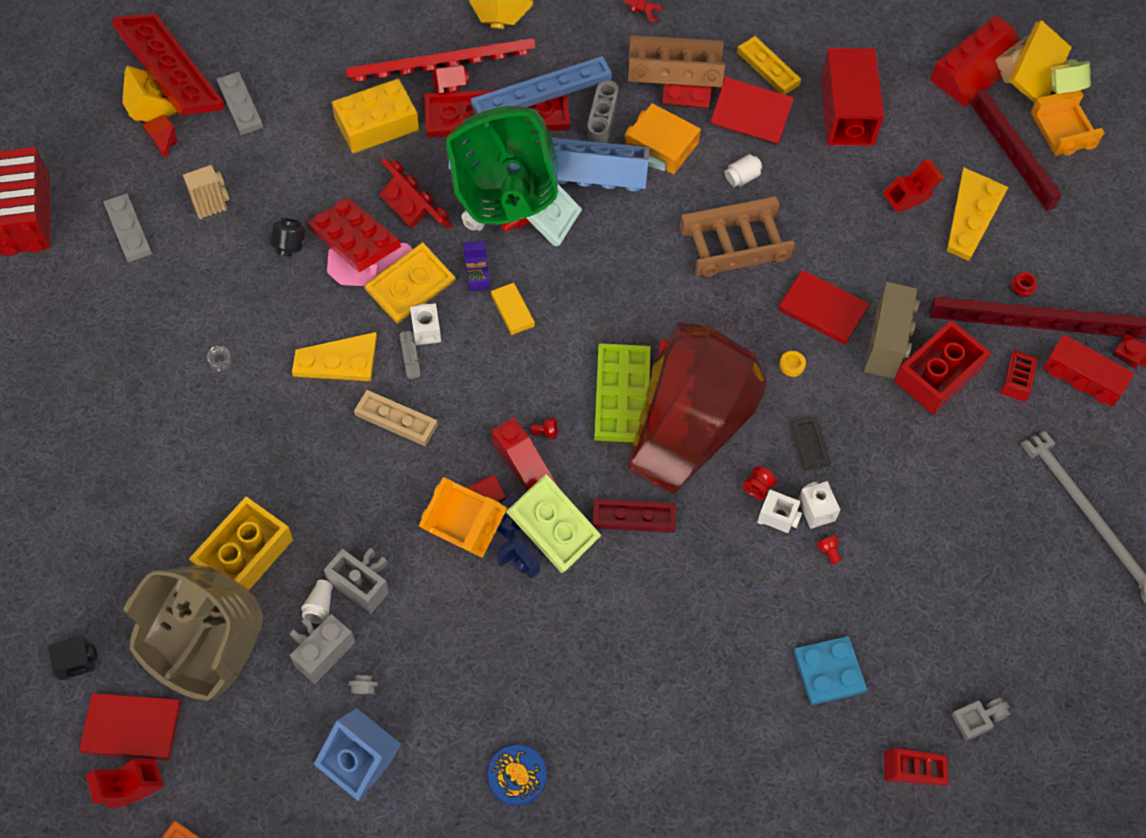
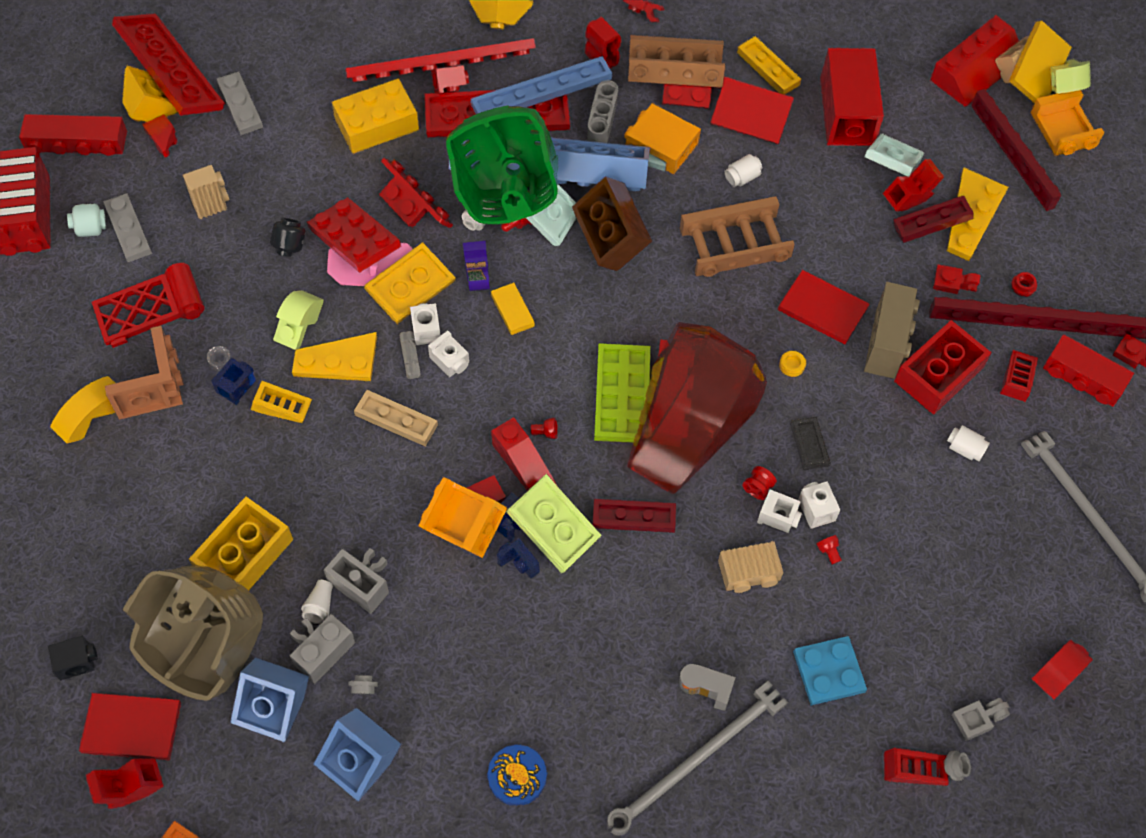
(74, 134): none -> red brick
(76, 414): none -> yellow brick
(87, 220): none -> light aqua head
(151, 391): none -> nougat bracket
(181, 295): none -> red piece
(233, 372): none -> clear blue brick
(268, 698): none -> medium blue slope
(269, 408): none -> yellow slope
(295, 315): none -> yellowish green brick
(440, 354): none -> white brick
(602, 41): none -> red brick
(611, 224): none -> reddish brown brick
(630, 812): none -> light grey hinge
(707, 682): none -> light grey leg
(750, 567): none -> tan brick
(894, 154): none -> light aqua plate
(933, 219): none -> dark red plate
(951, 280): none -> red plate
(957, 765): none -> light grey plate
(968, 443): none -> white brick
(1062, 668): none -> red brick

